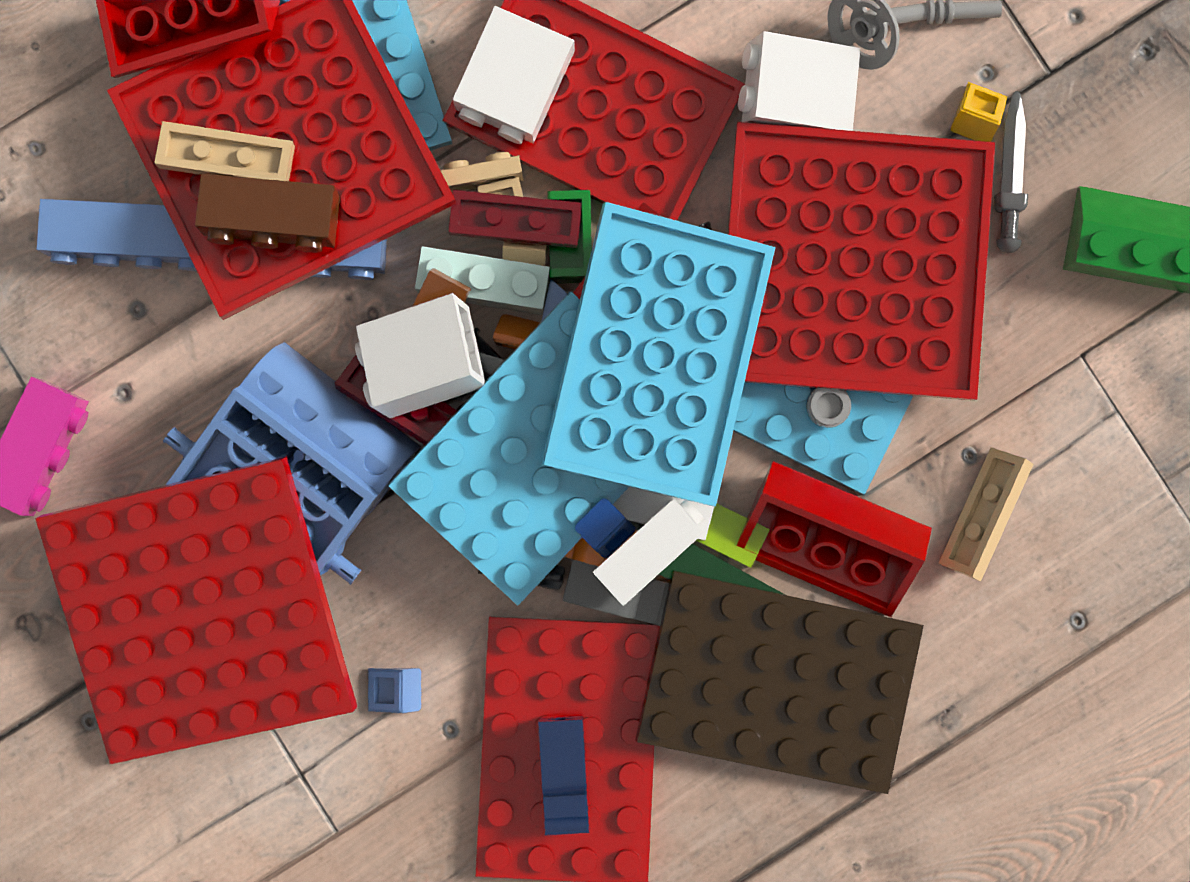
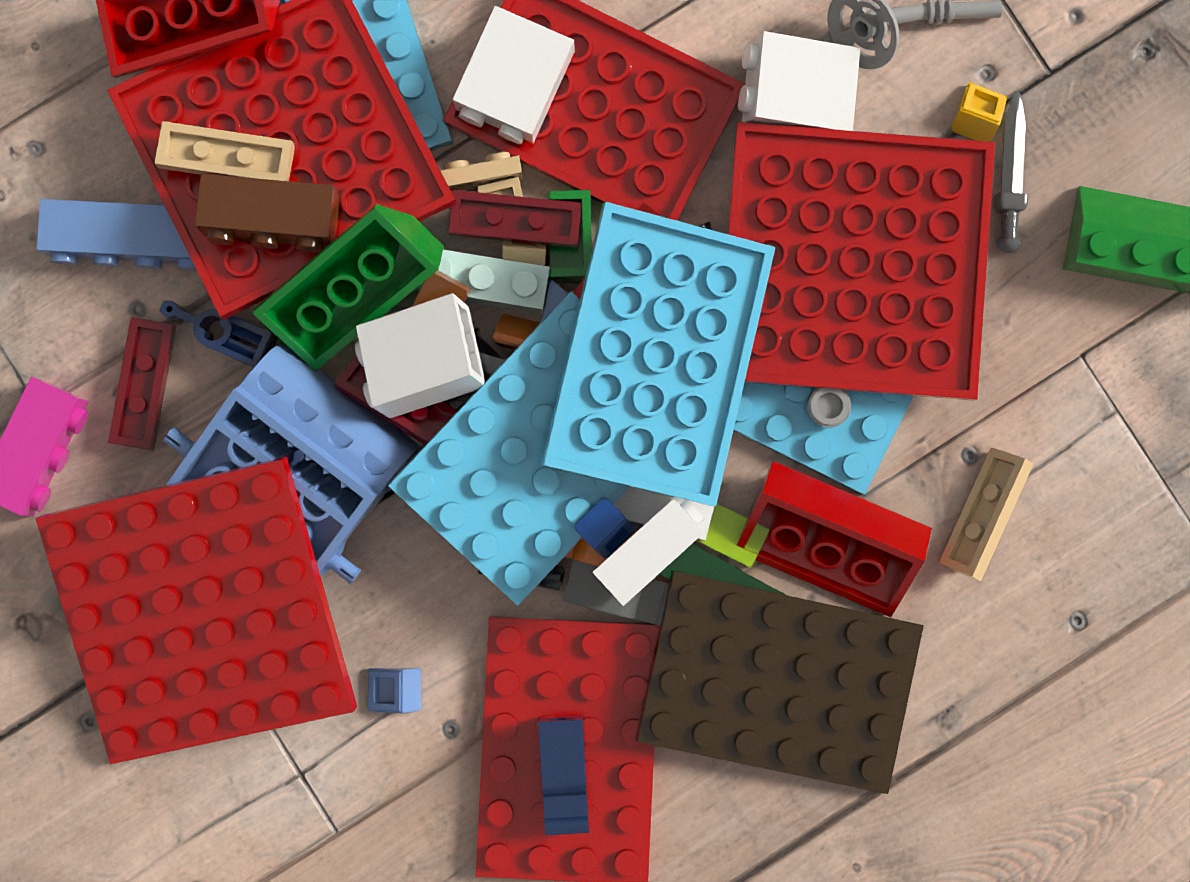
(142, 383): none -> dark red plate
(234, 329): none -> dark blue piece
(351, 283): none -> green slope

